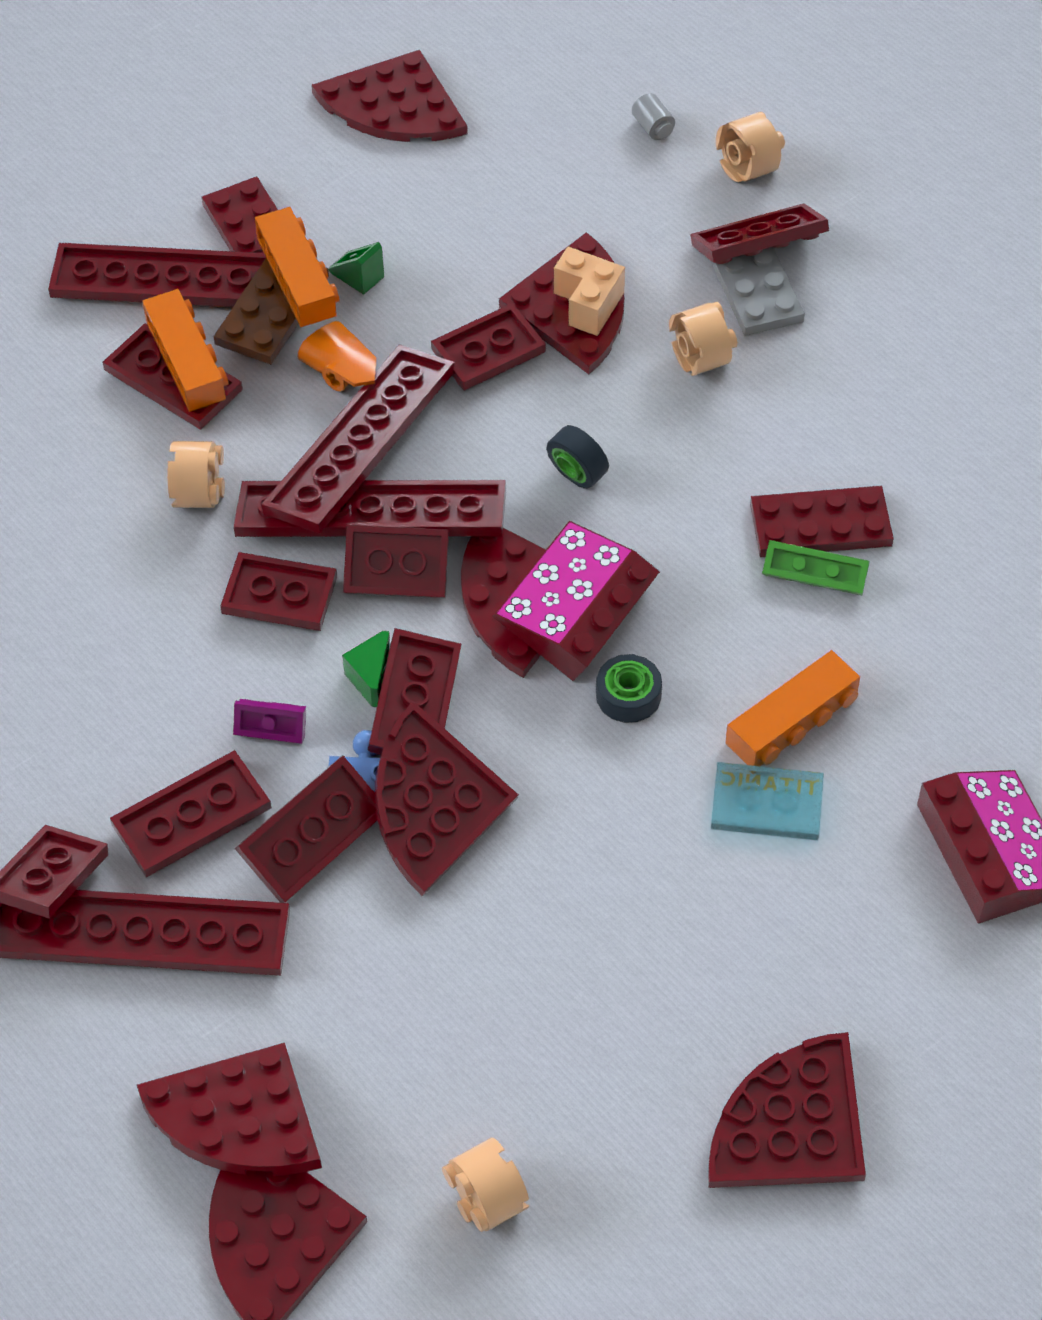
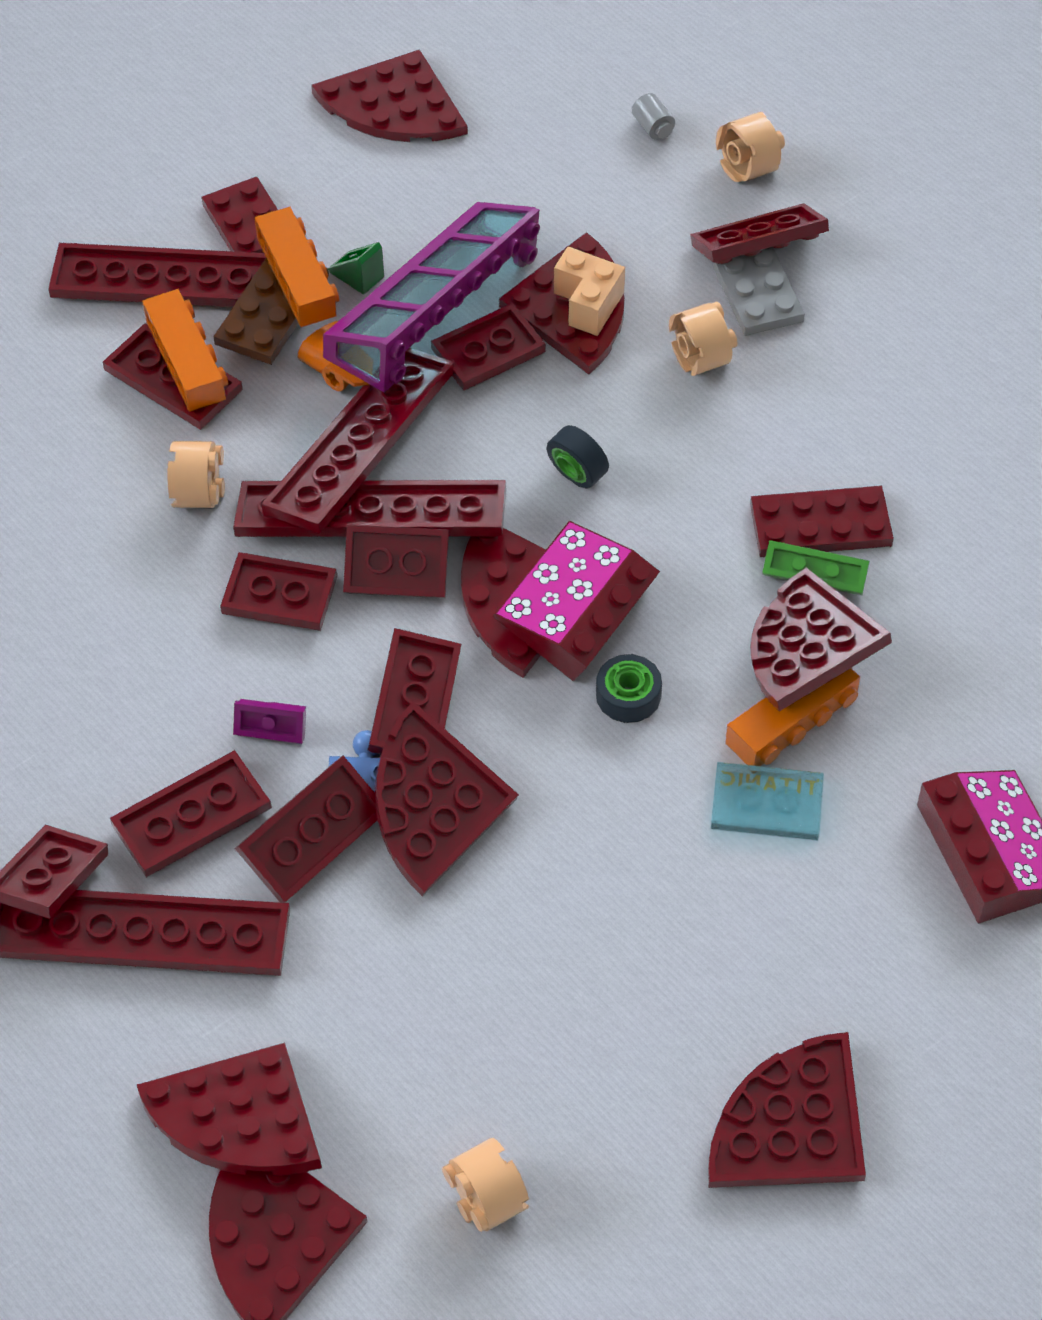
(367, 664): green slope -> none
(426, 288): none -> magenta window
(809, 639): none -> plate

